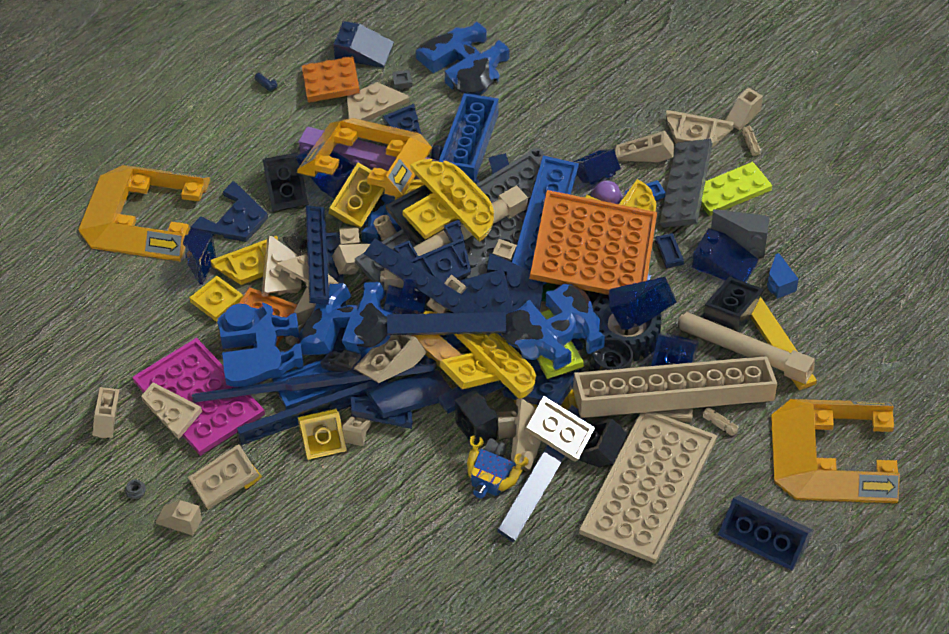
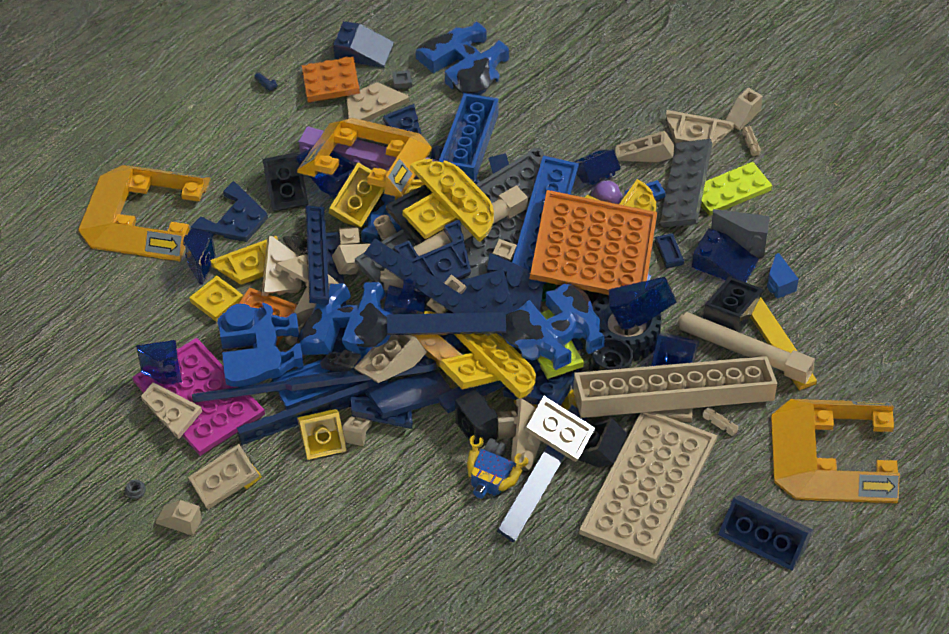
(105, 412): tan slope -> none
(160, 361): none -> clear blue slope

